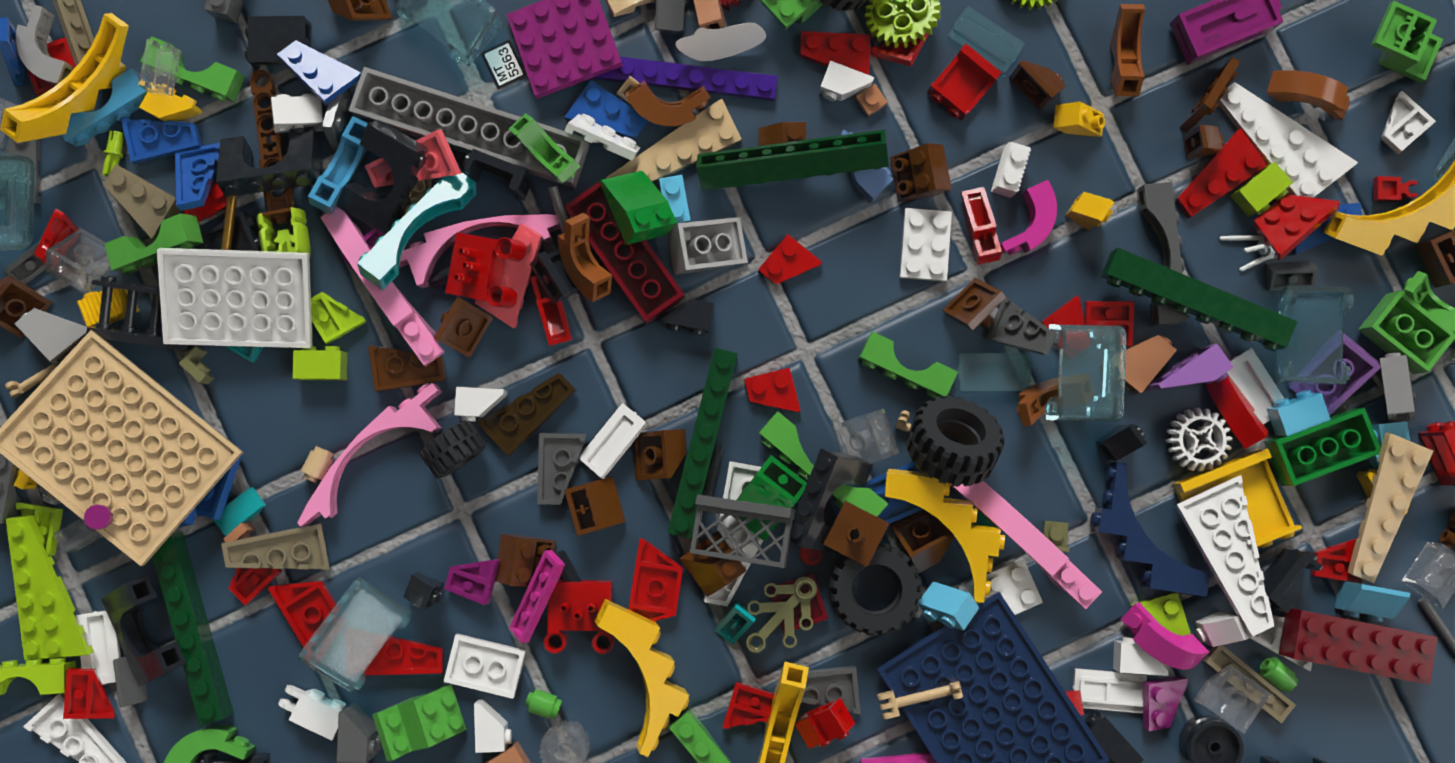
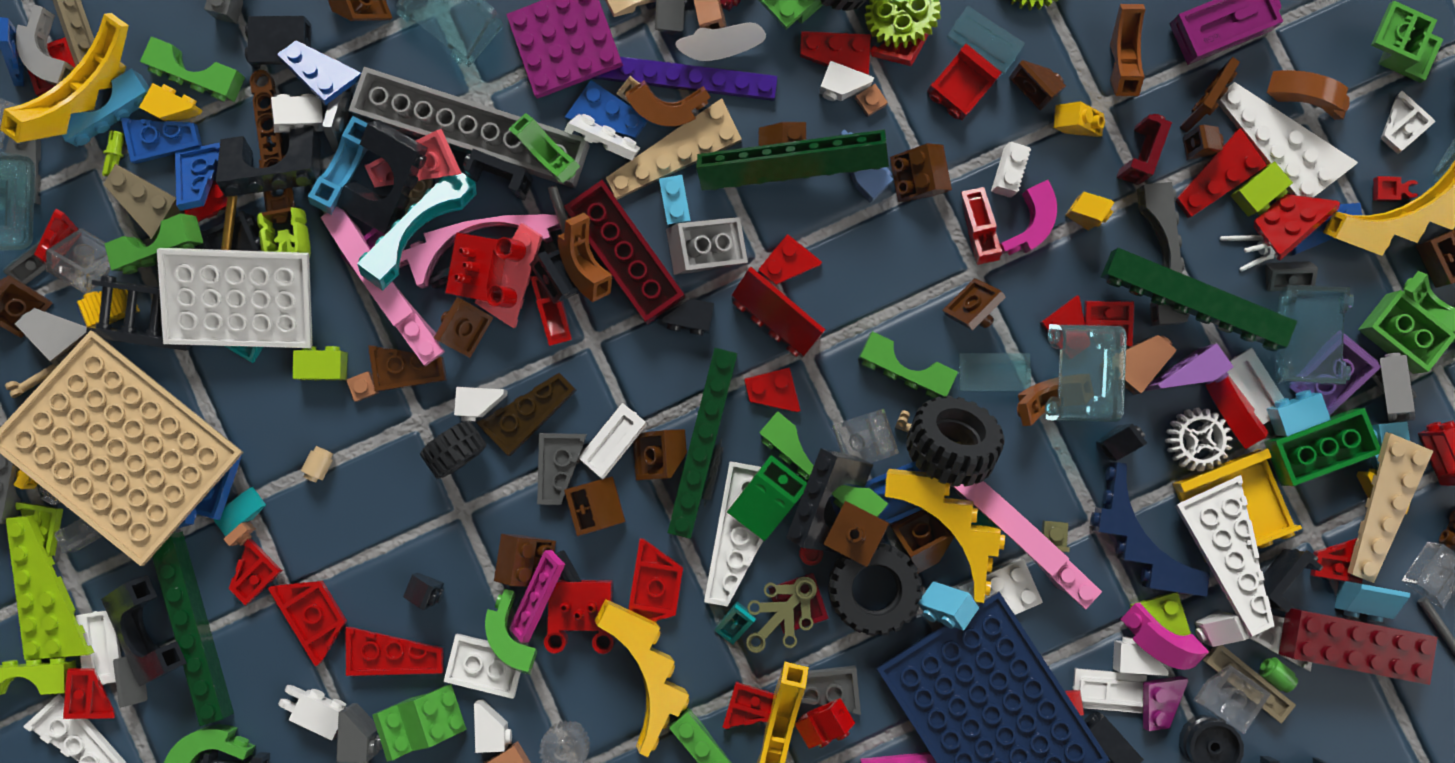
(98, 517): magenta tile -> none
(159, 68): clear hinge -> none
(195, 367): olive bracket -> none
(289, 548): dark tan wing -> none
(333, 318): lime wing -> none
(354, 634): clear light blue windscreen -> none
(362, 386): none -> nougat plate
(410, 415): bright pink slope -> none
(473, 580): magenta wing -> none
(503, 64): sticker -> none
(511, 653): none -> bright green arch
(543, 704): bright green brick -> none
(638, 207): green slope -> none
(712, 572): reddish brown slope -> none
(750, 511): dark grey fence -> none
(776, 313): none -> red slope
(894, 703): tan hinge -> none
(925, 244): white plate -> none
(1020, 330): dark grey wing -> none
(1155, 131): none -> dark red panel

